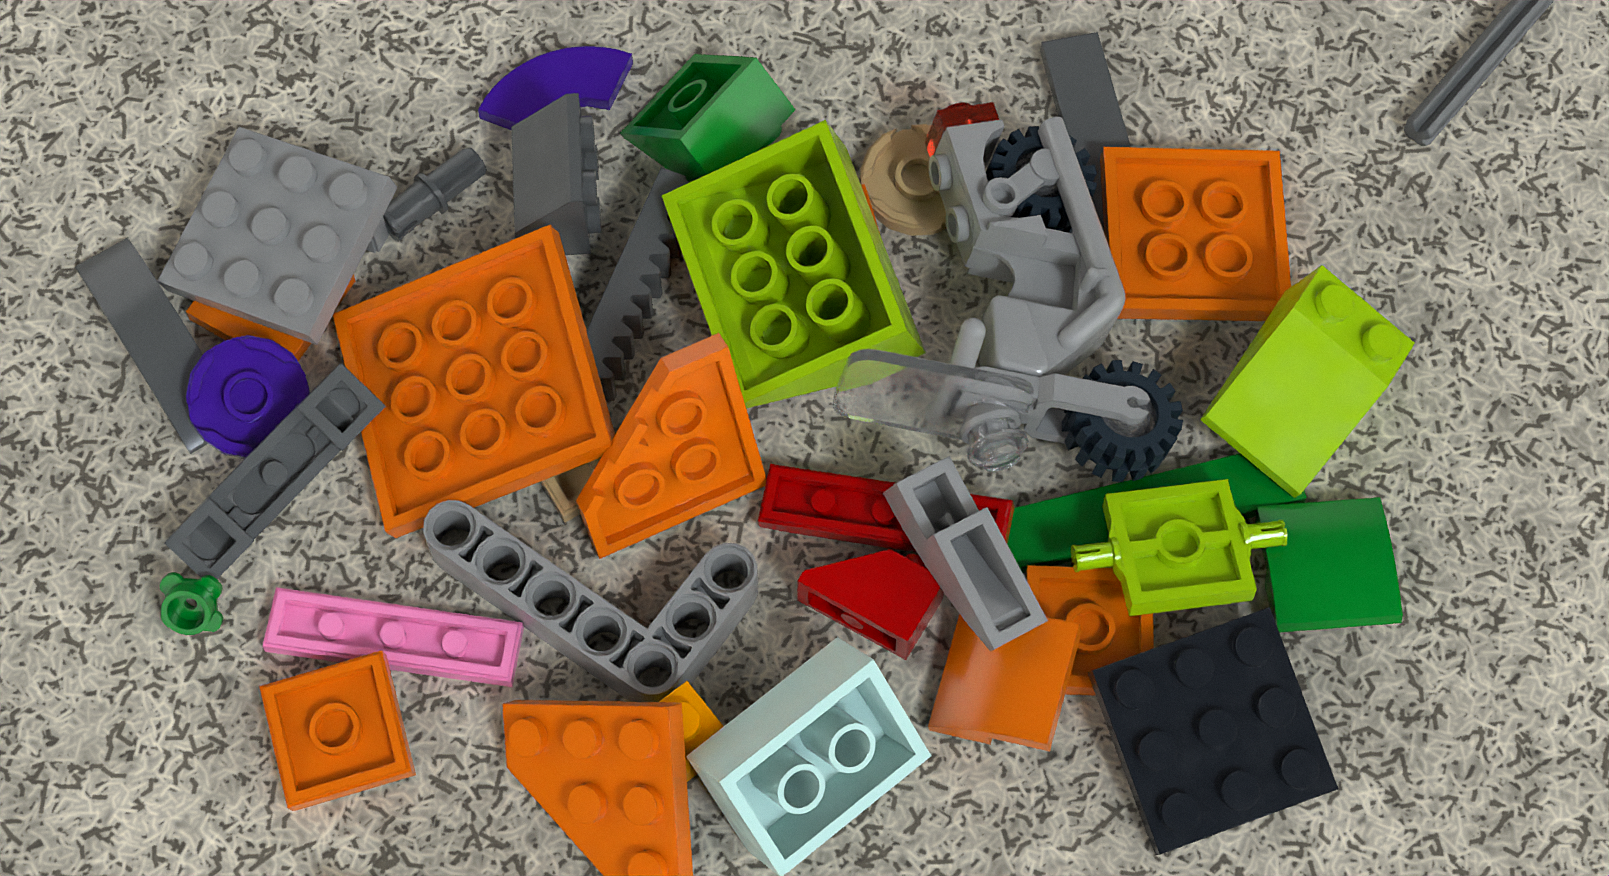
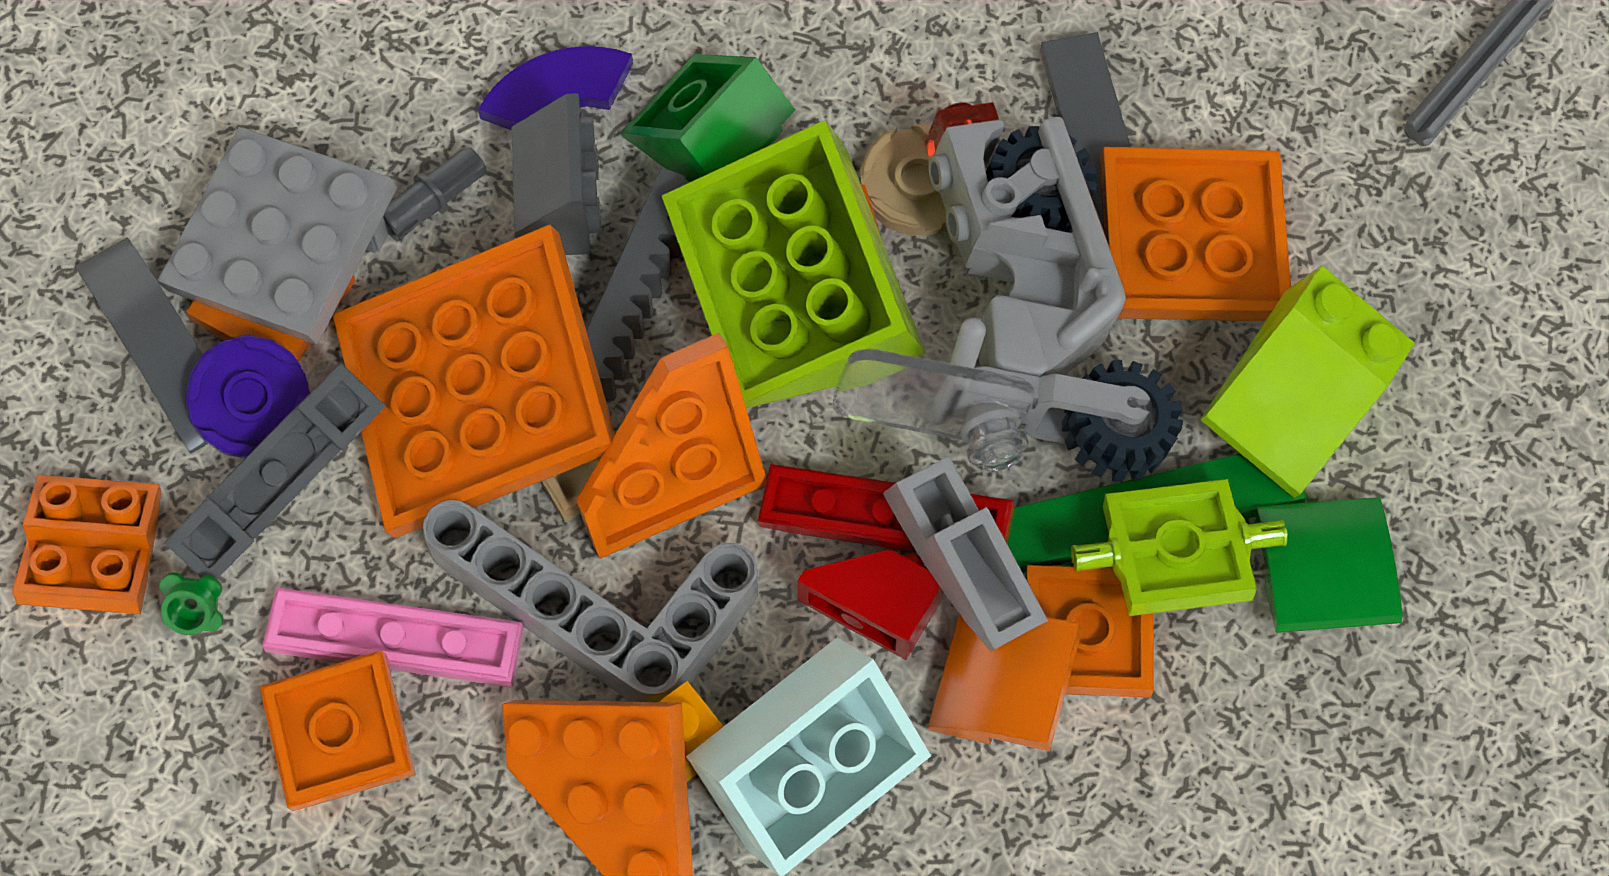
(88, 544): none -> orange slope
(1212, 731): black plate -> none

